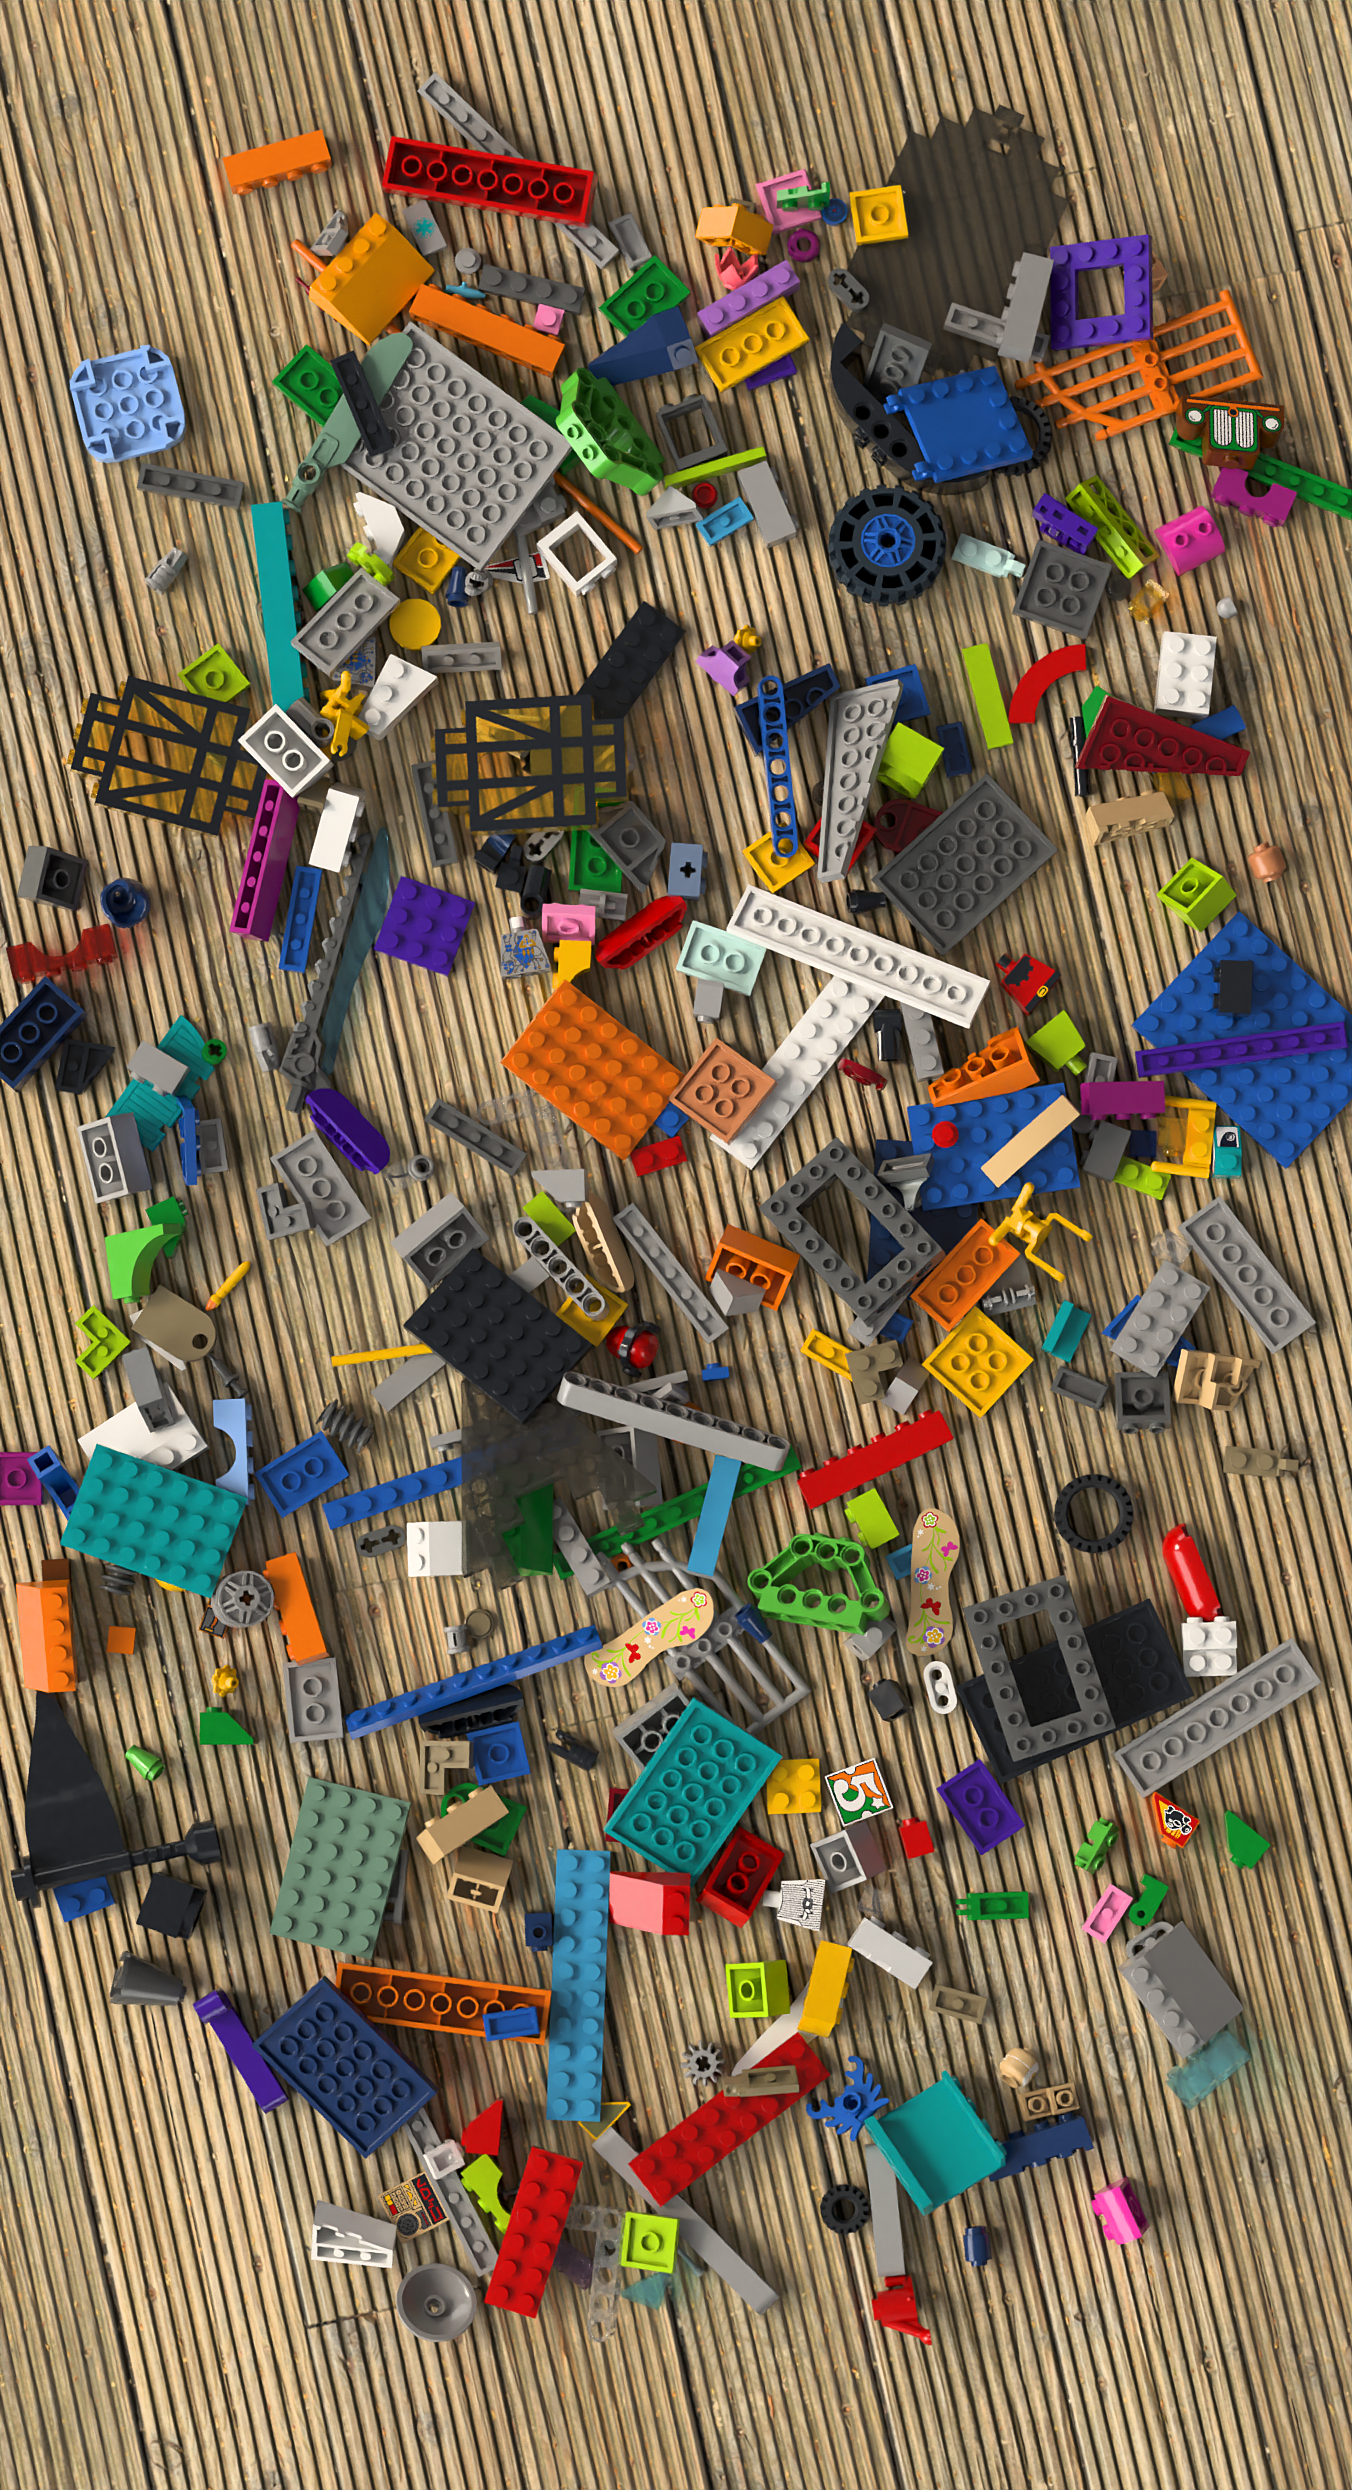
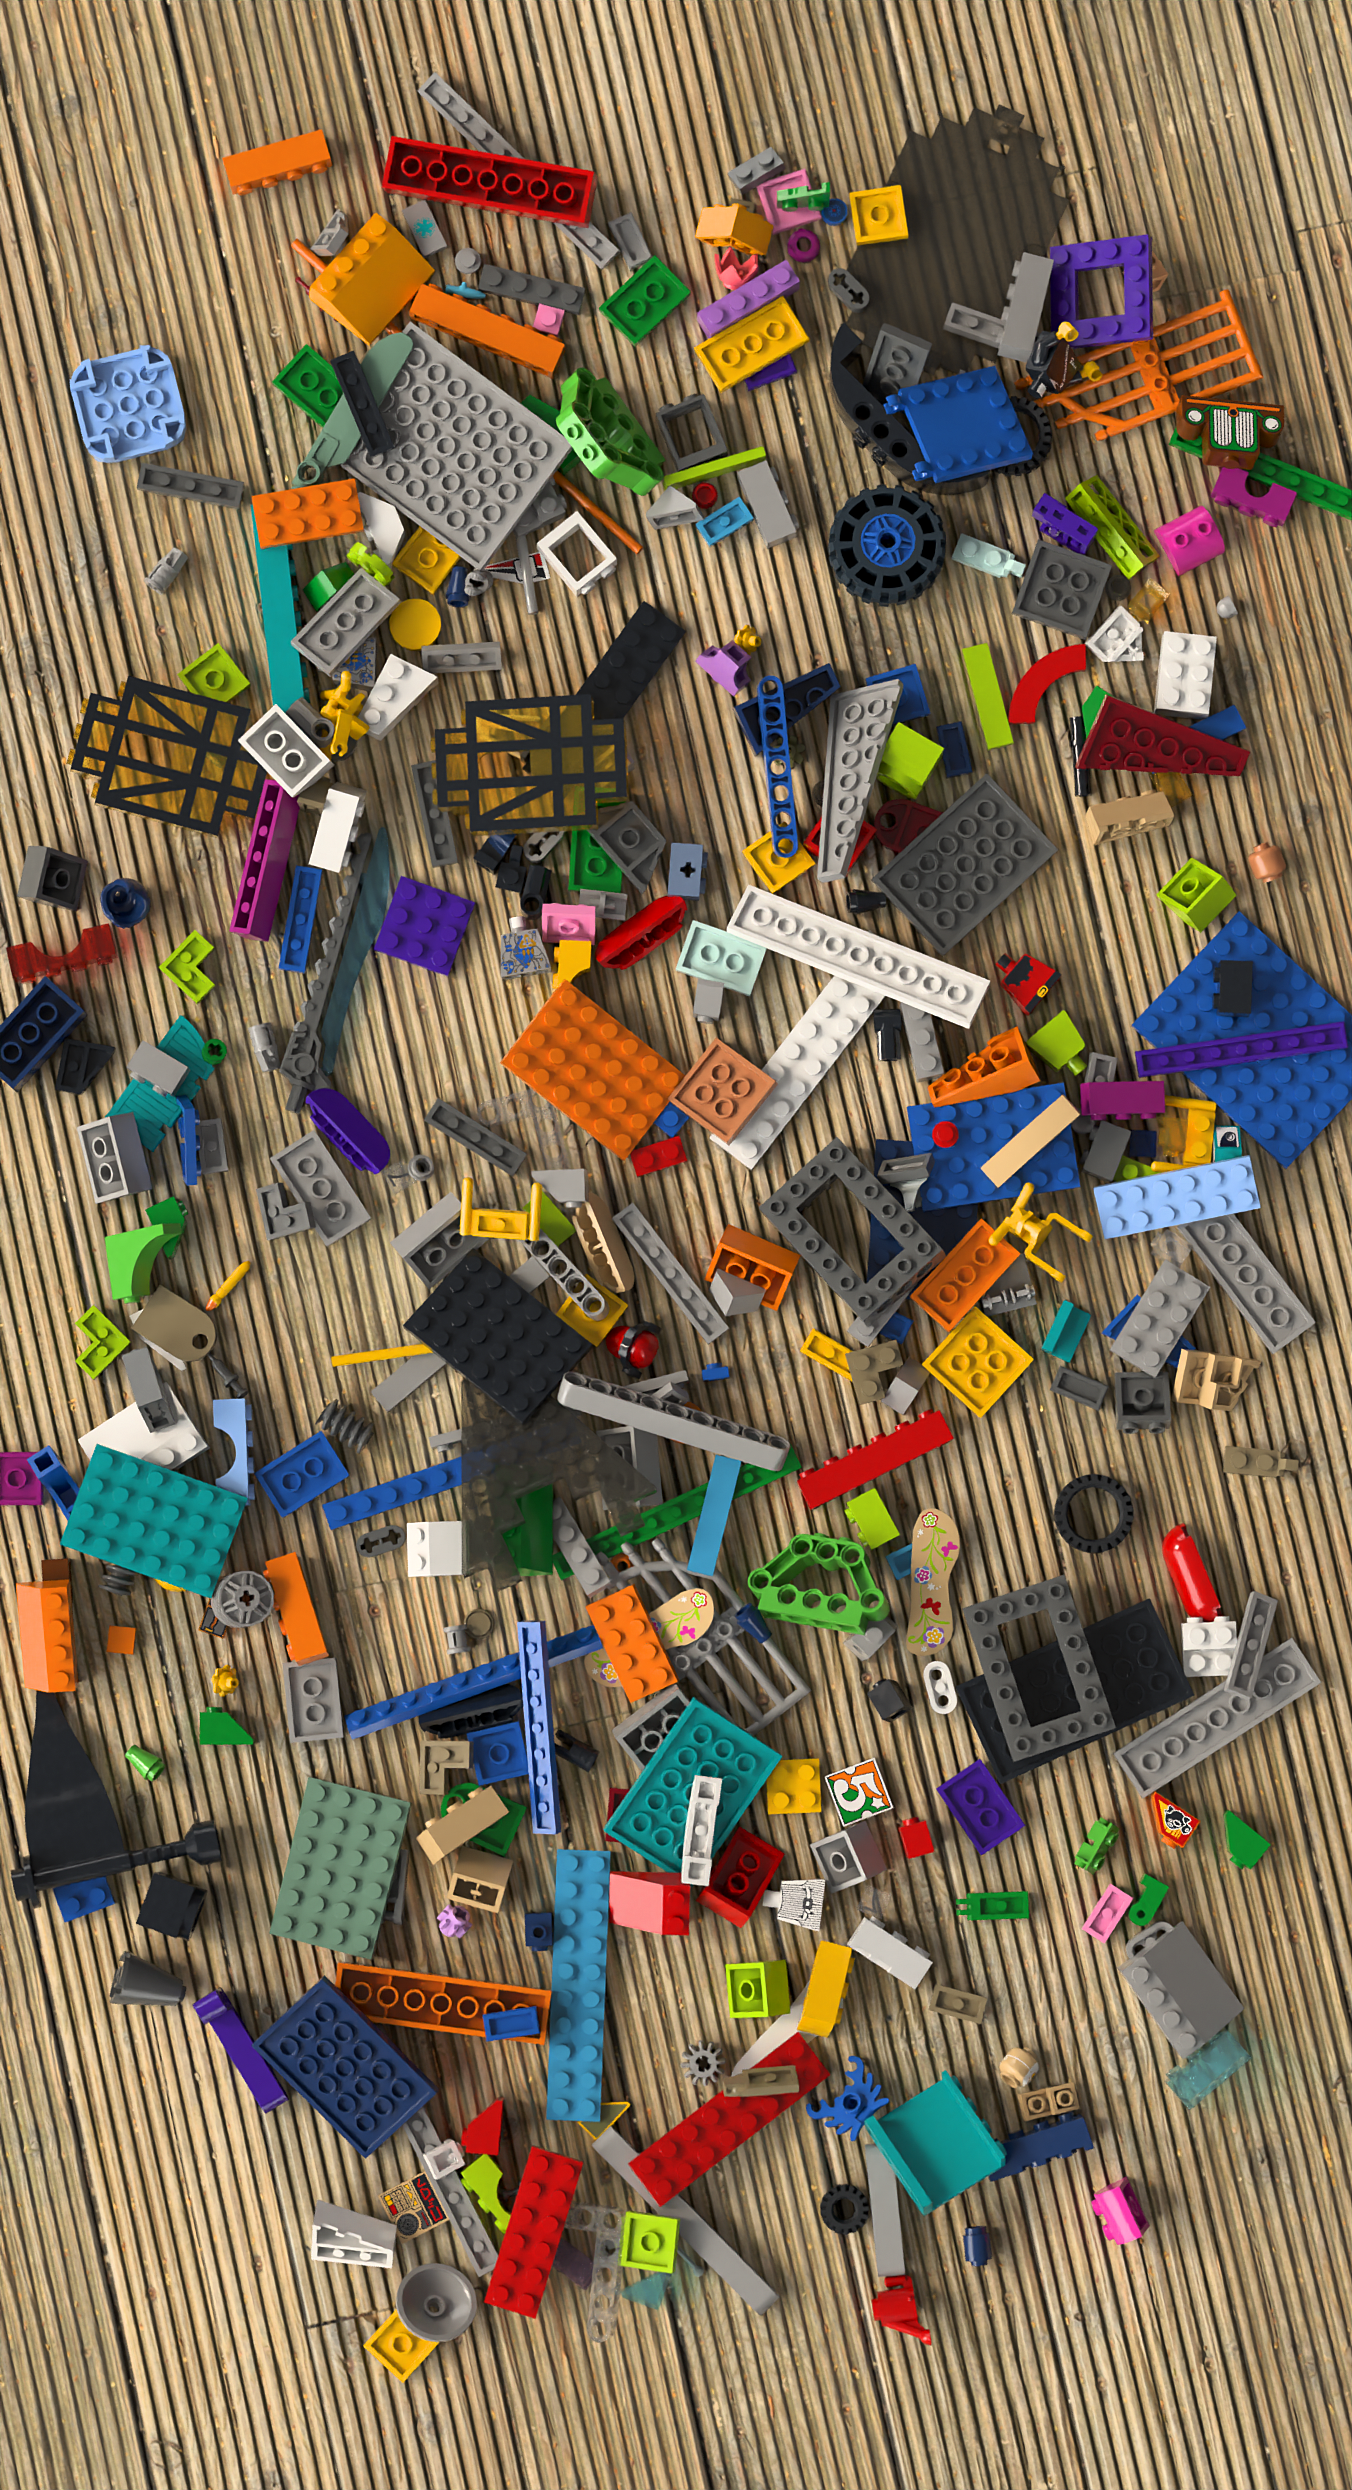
(183, 964): none -> lime plate
(307, 513): none -> orange plate
(398, 2347): none -> yellow plate
(454, 1921): none -> lavender gear
(498, 1222): none -> yellow plate
(539, 1727): none -> plate
(632, 1643): none -> orange plate
(650, 350): dark blue wedge -> none
(700, 1830): none -> white slope
(756, 170): none -> plate
(795, 751): none -> olive plant
(862, 1074): dark red tile -> none
(1054, 363): none -> black torso
(1117, 638): none -> white slope
(1177, 1197): none -> light blue plate
(1250, 1645): none -> light grey plate

